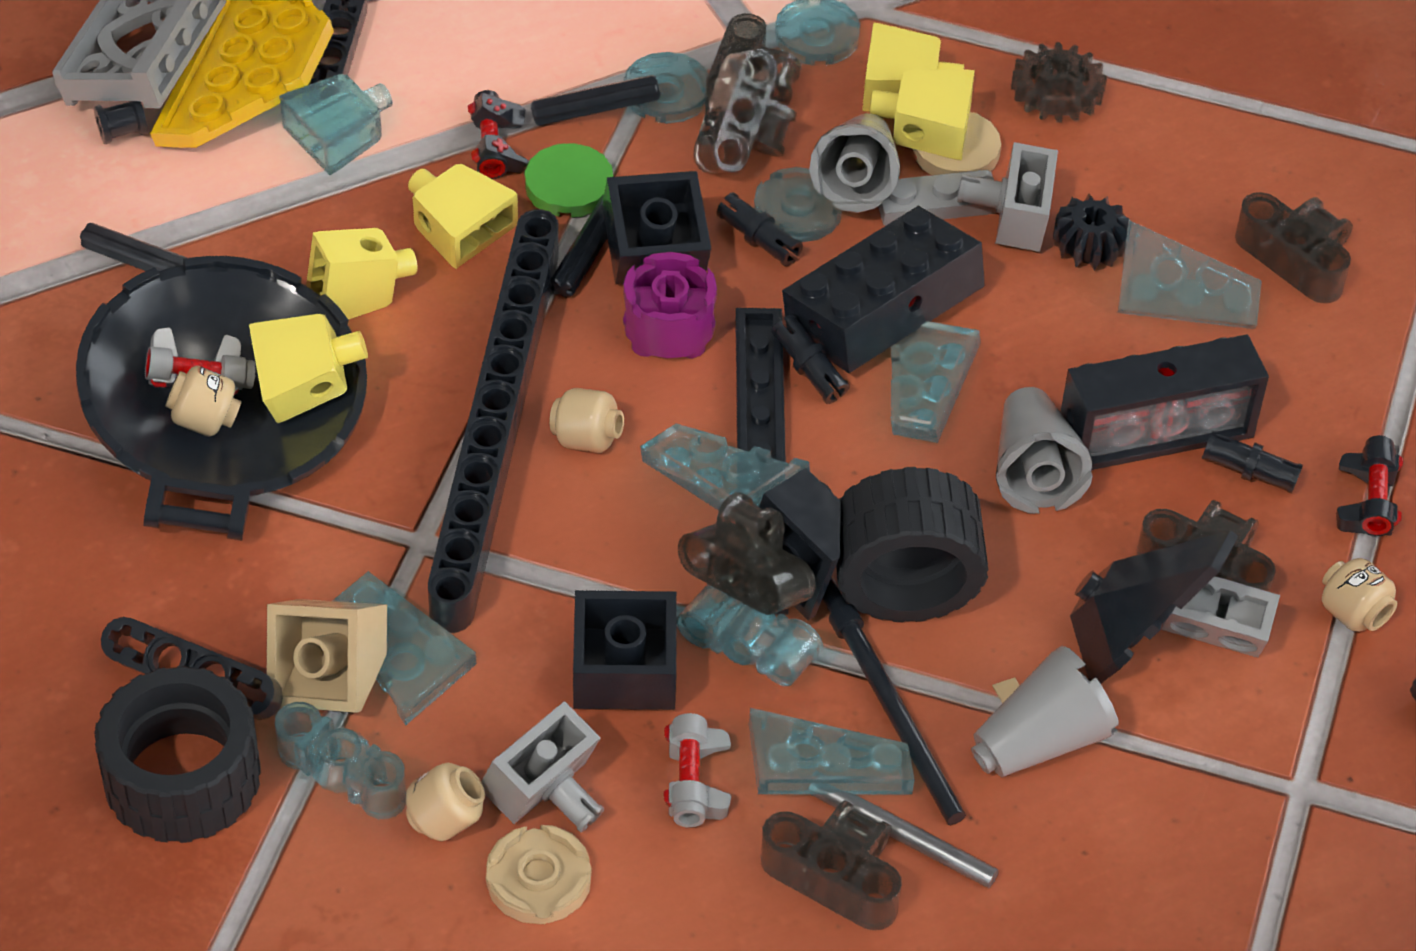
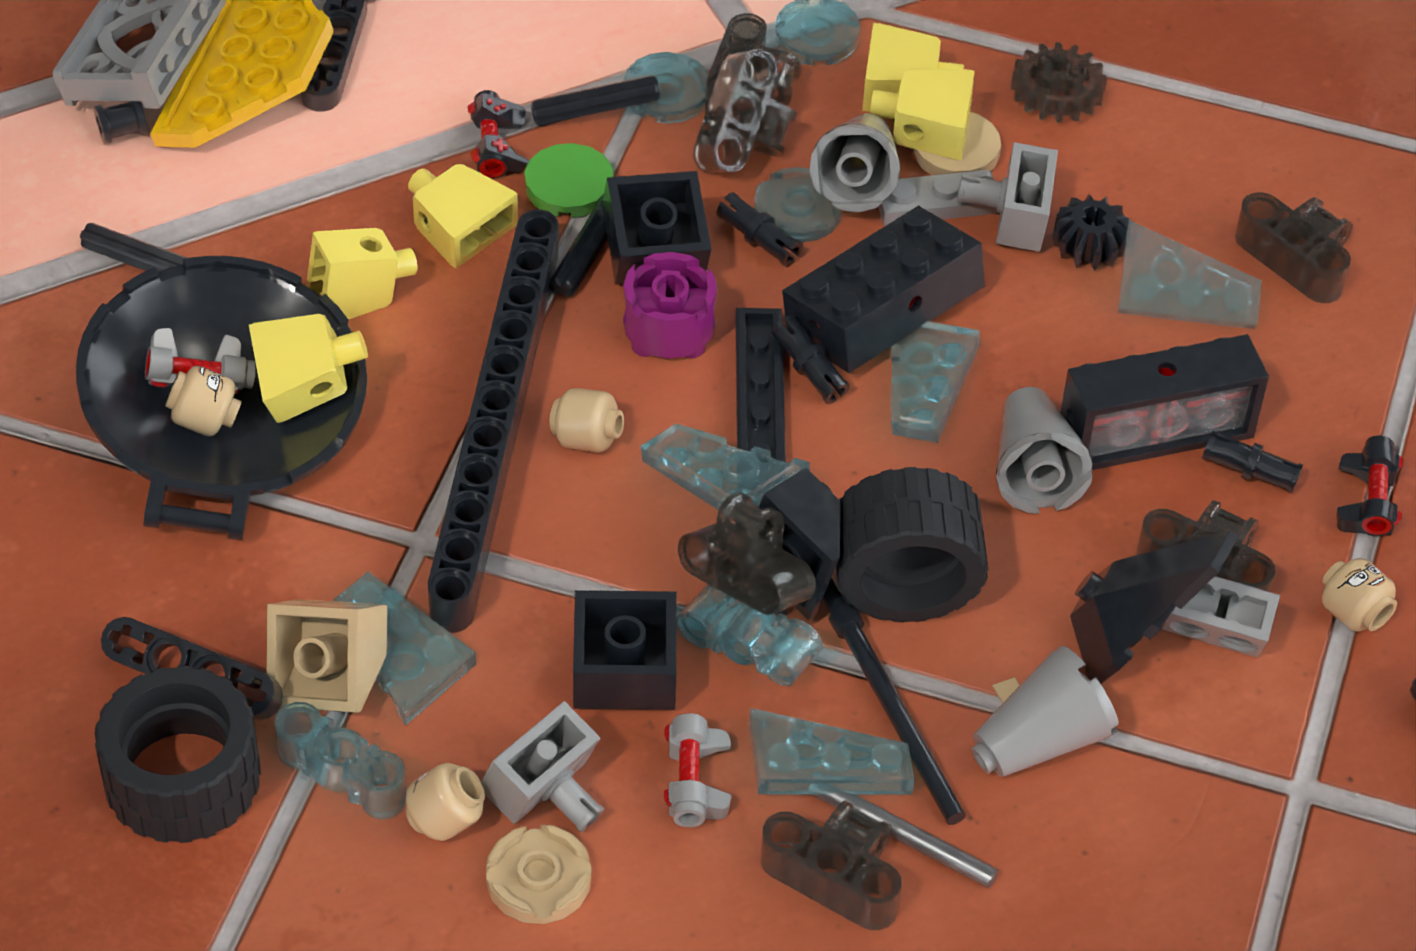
(335, 119): clear light blue torso -> none

